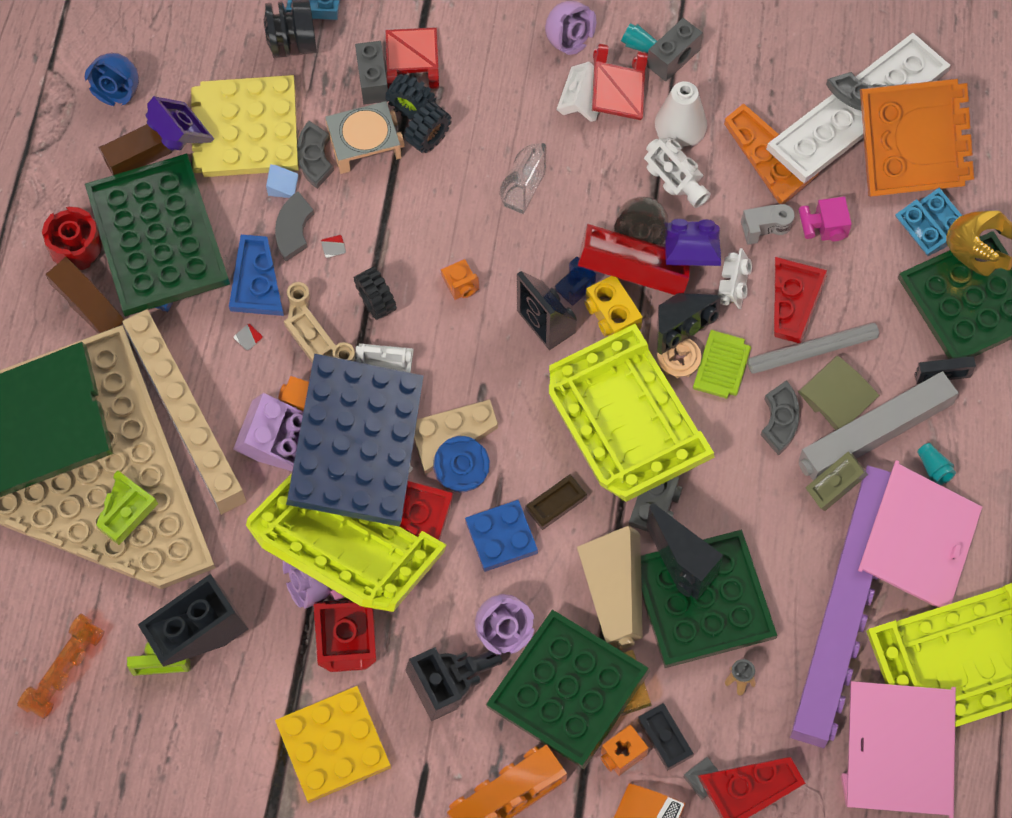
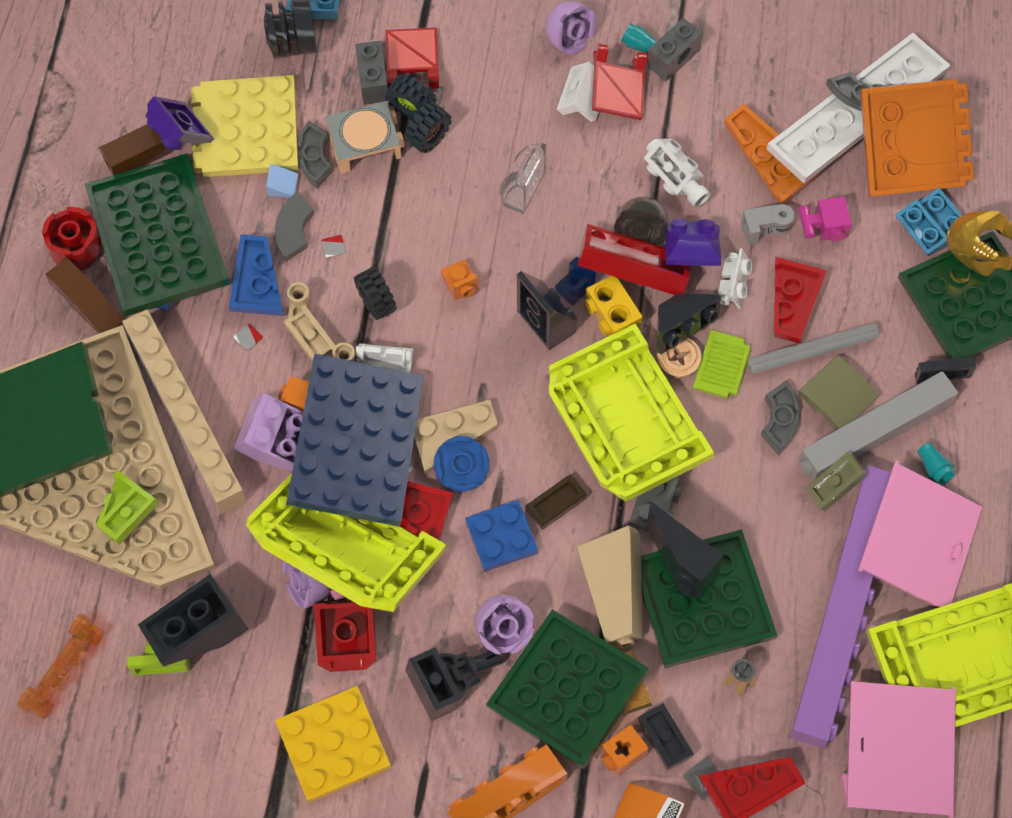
(112, 78): blue cylinder -> none
(682, 116): white cone -> none

